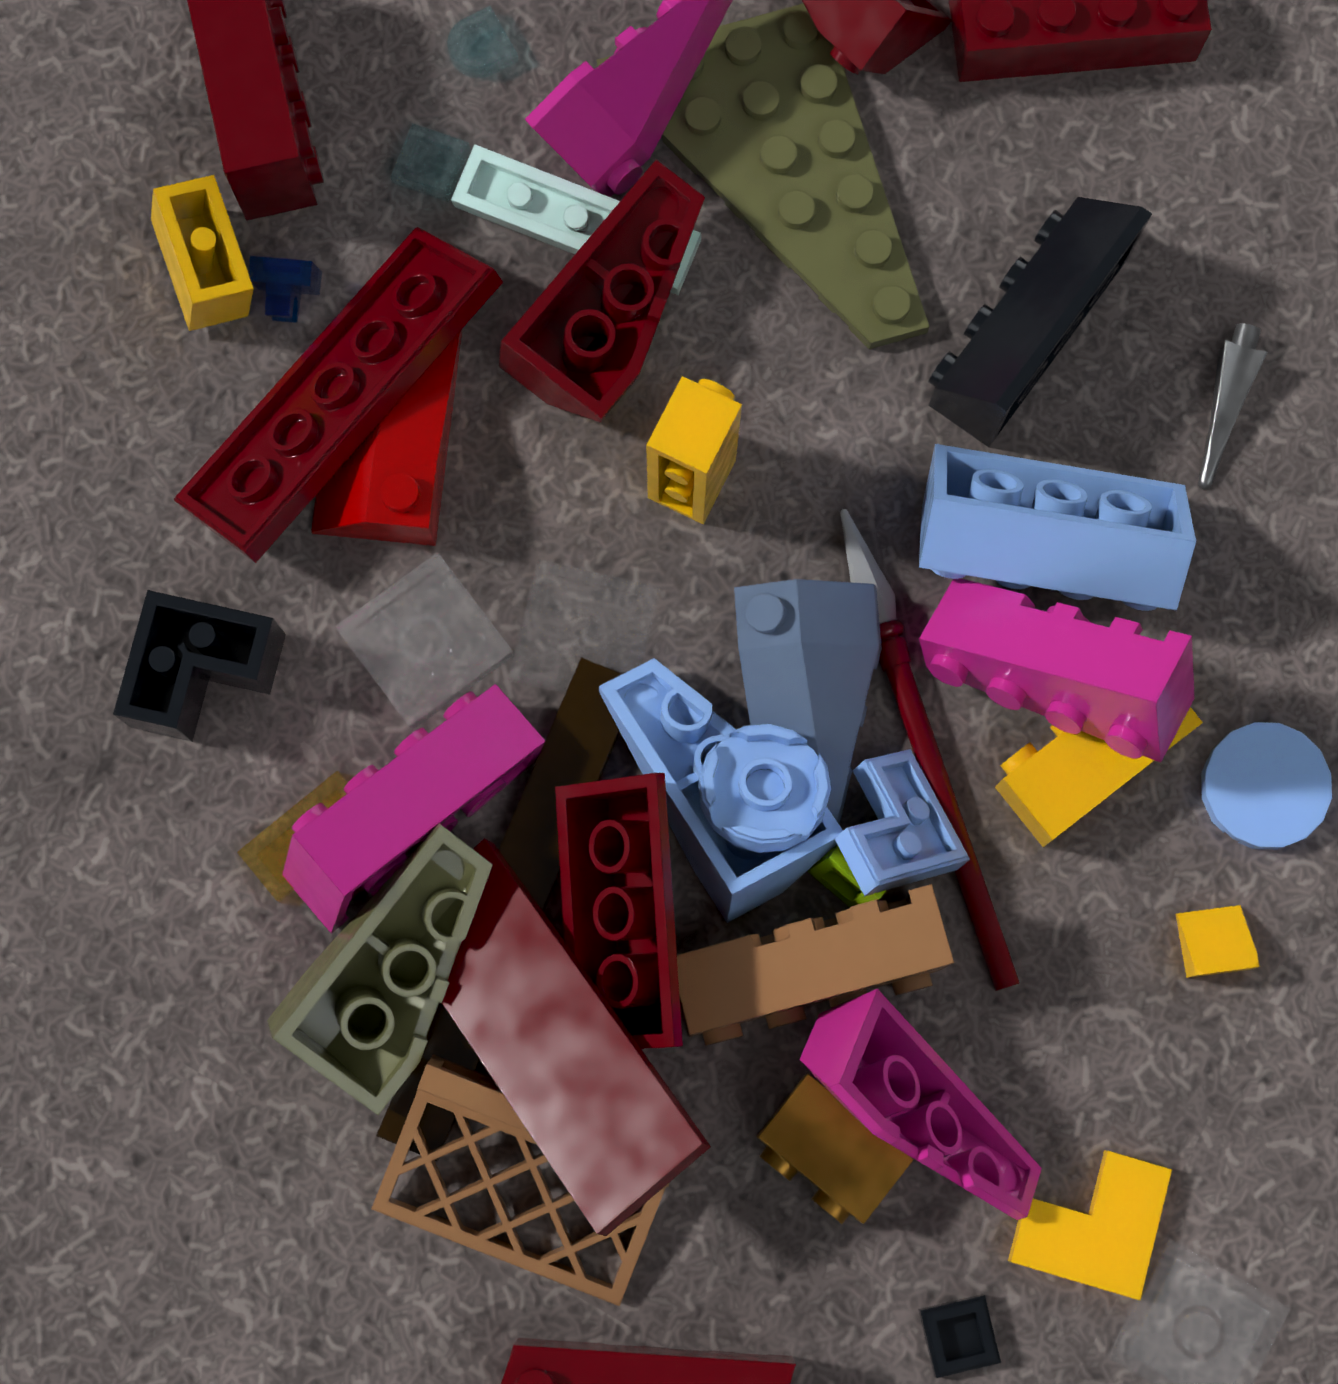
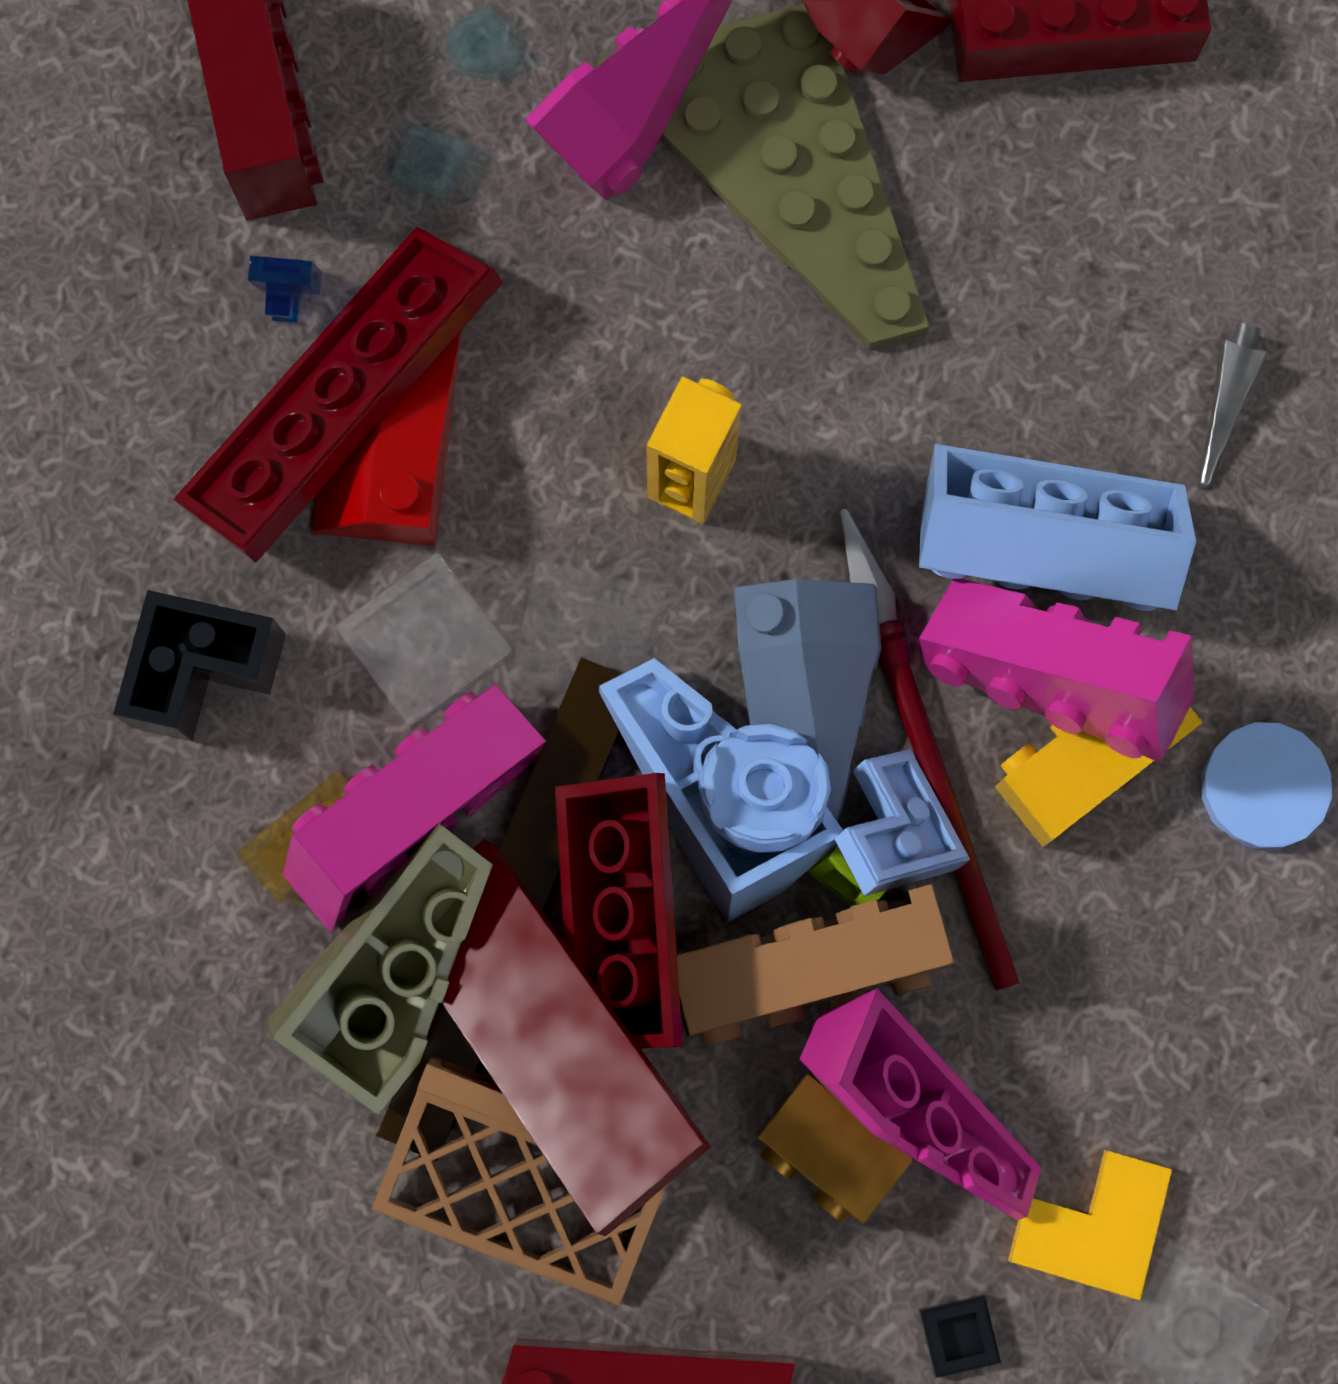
(201, 252): yellow brick -> none
(540, 204): light aqua plate -> none
(600, 313): dark red wedge -> none
(1036, 314): black slope -> none
(1216, 941): yellow slope -> none

